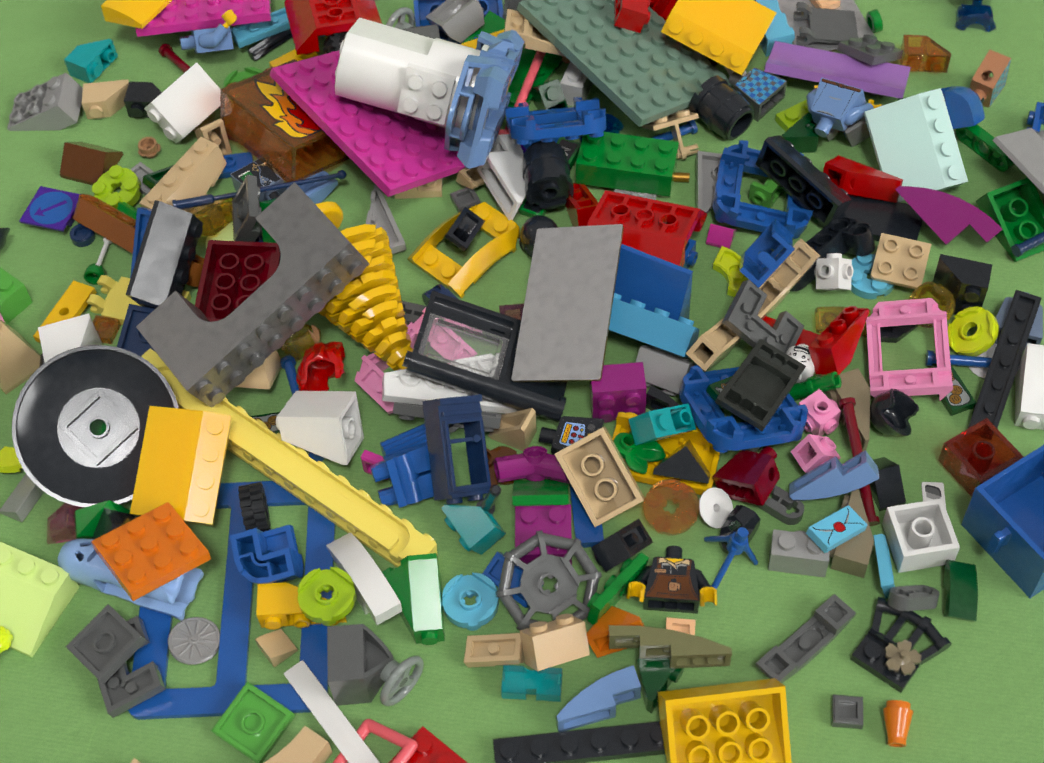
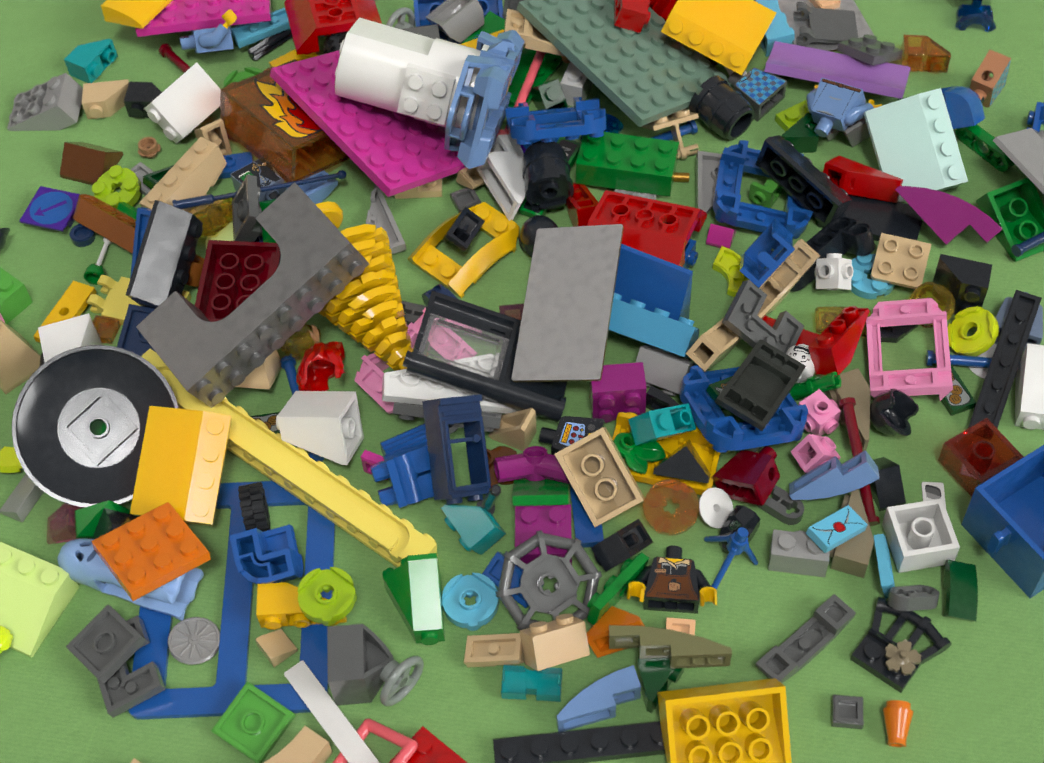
(370, 584): white slope -> none
(874, 20): green tile -> none

